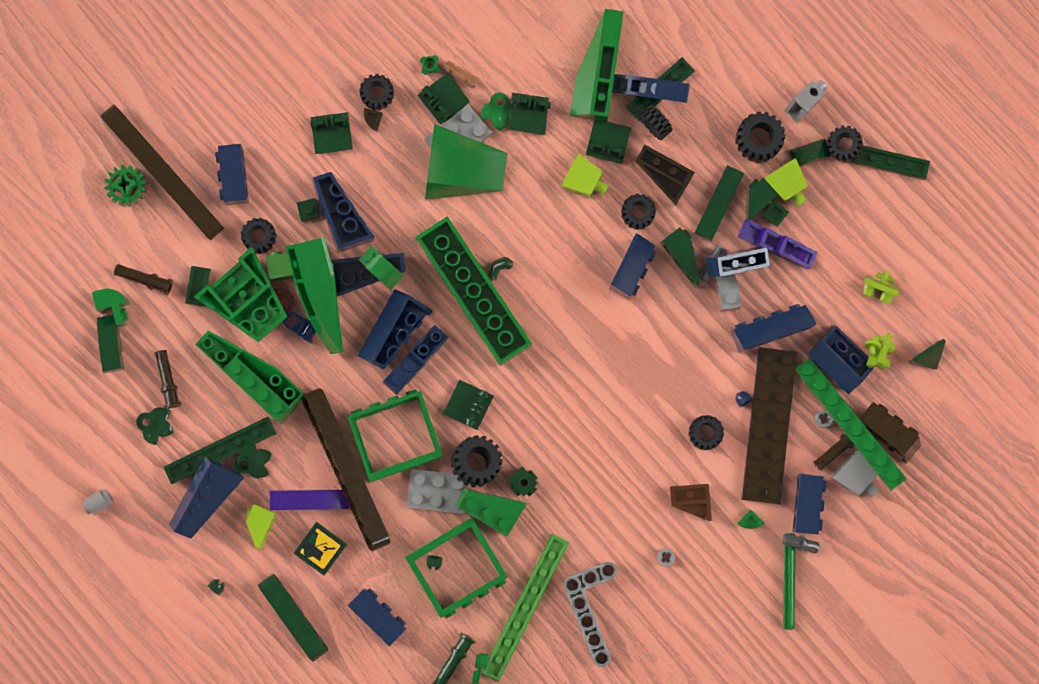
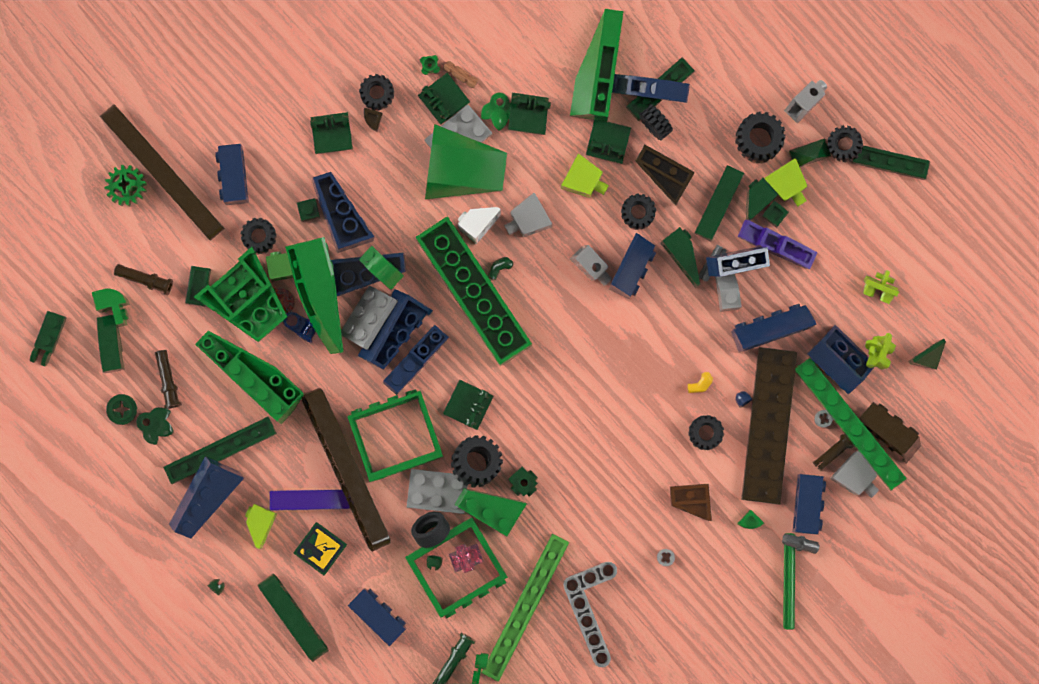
(48, 337): none -> dark green hinge
(98, 502): light grey brick -> none
(115, 402): none -> dark green gear
(256, 460): dark green plate -> none
(368, 317): none -> light grey plate
(434, 536): none -> black tyre
(466, 558): none -> clear pink brick
(478, 222): none -> white slope
(528, 217): none -> light grey torso
(584, 260): none -> light grey torso
(704, 383): none -> yellow arm

